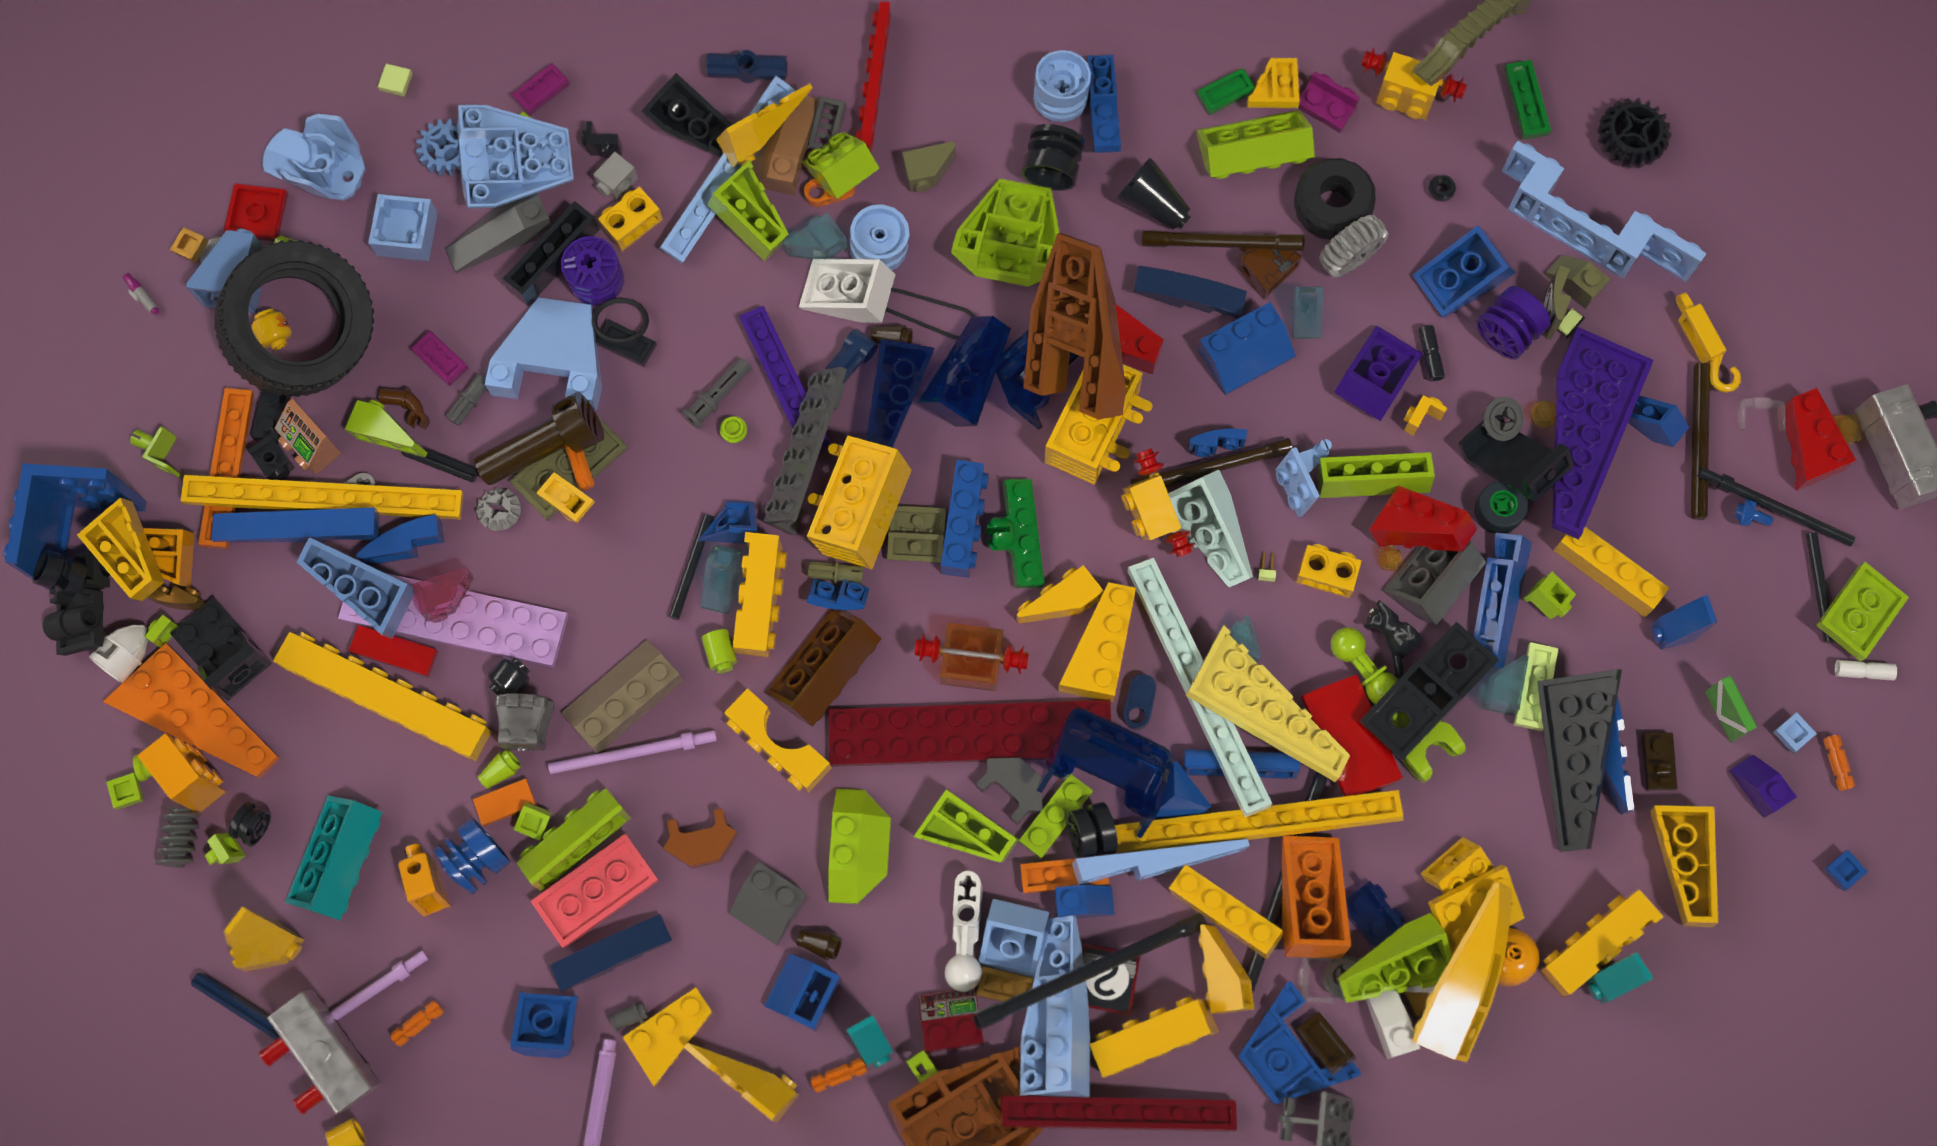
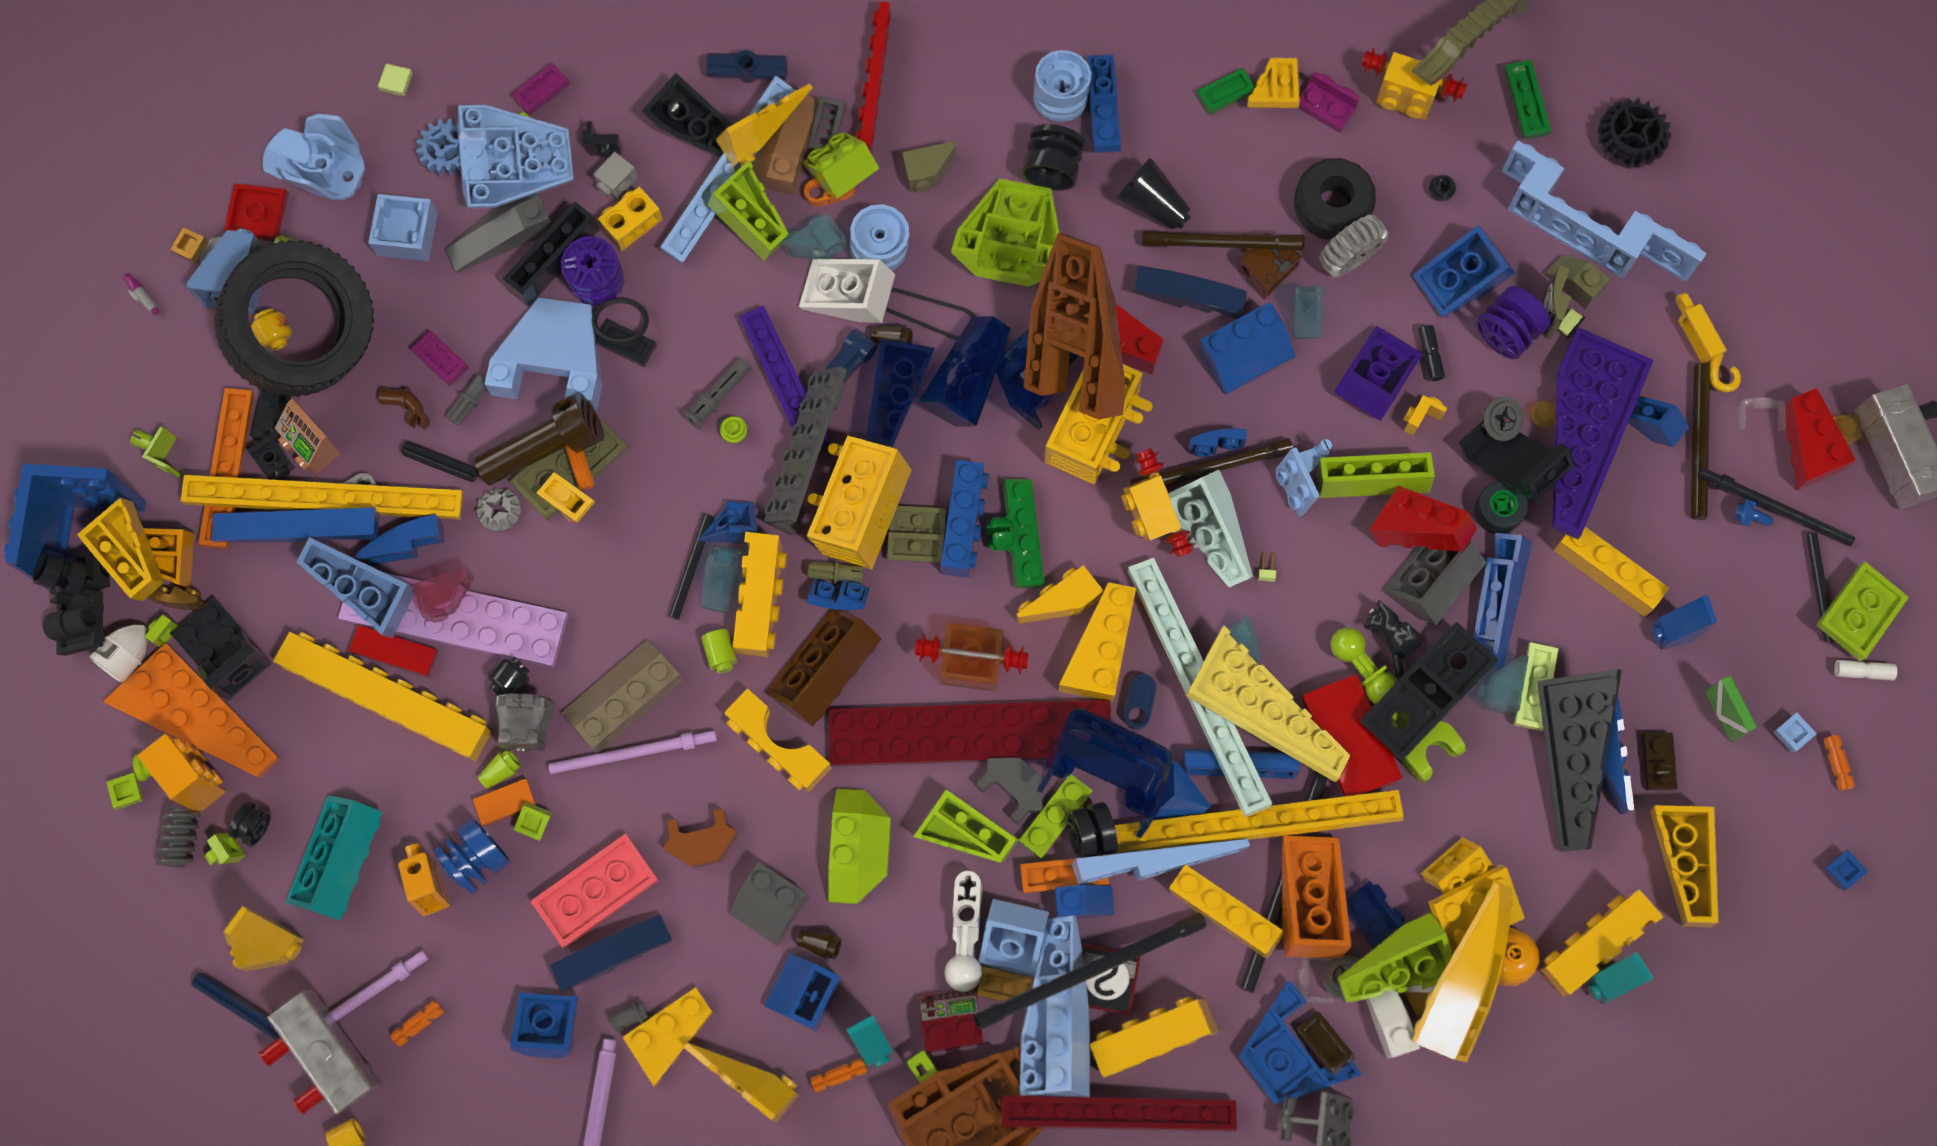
(376, 426): lime slope -> none
(572, 840): lime slope -> none
(1226, 979): yellow slope -> none
(1256, 144): lime slope -> none
(1327, 578): yellow brick -> none
(1390, 558): clear yellow plate -> none
(1551, 596): lime brick -> none
(1762, 785): dark purple slope -> none

